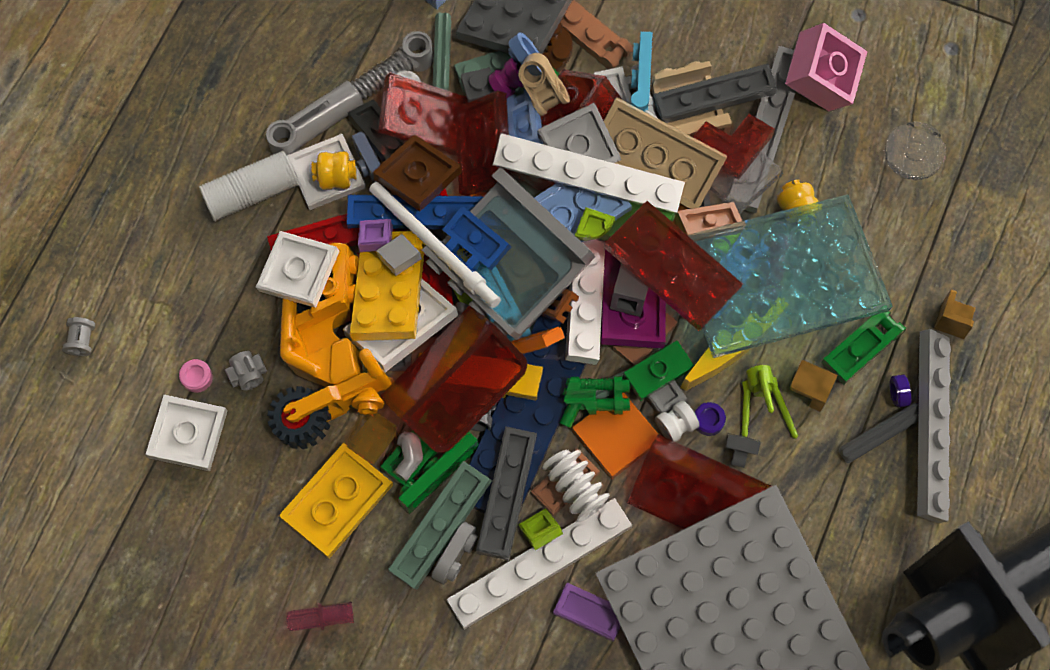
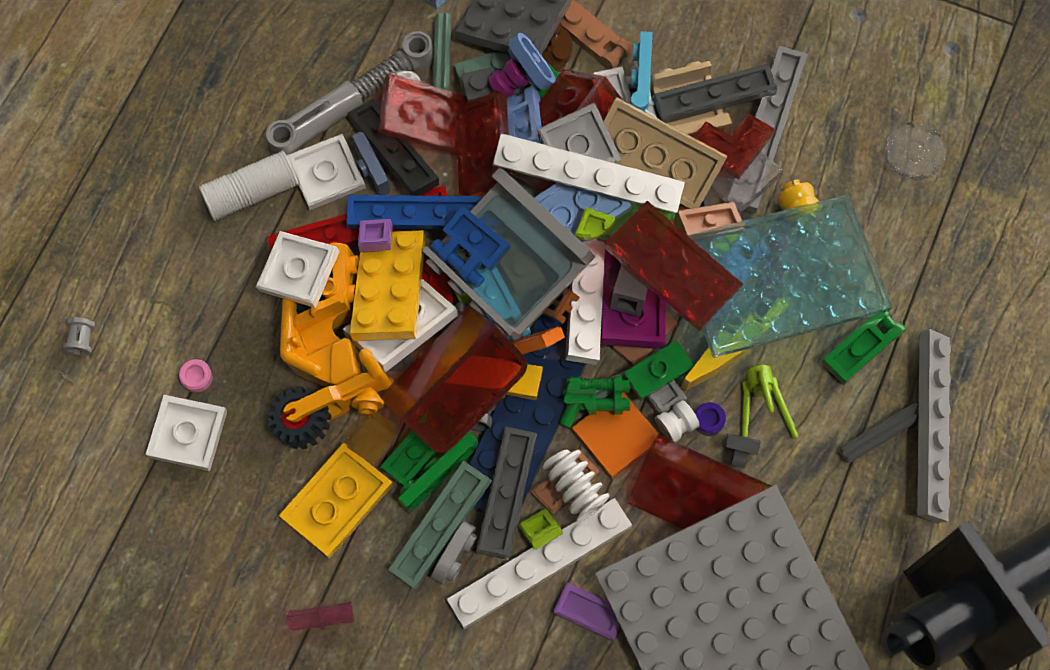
(246, 370): light grey gear -> none
(334, 170): yellow piece -> none
(398, 254): light grey tile -> none
(412, 455): light grey arm -> none
(417, 172): reddish brown plate -> none
(472, 280): white bar -> none
(544, 89): tan piece -> none
(813, 383): pearl gold panel -> none
(826, 67): bright pink brick -> none
(900, 390): dark purple tile -> none
(955, 317): pearl gold panel -> none

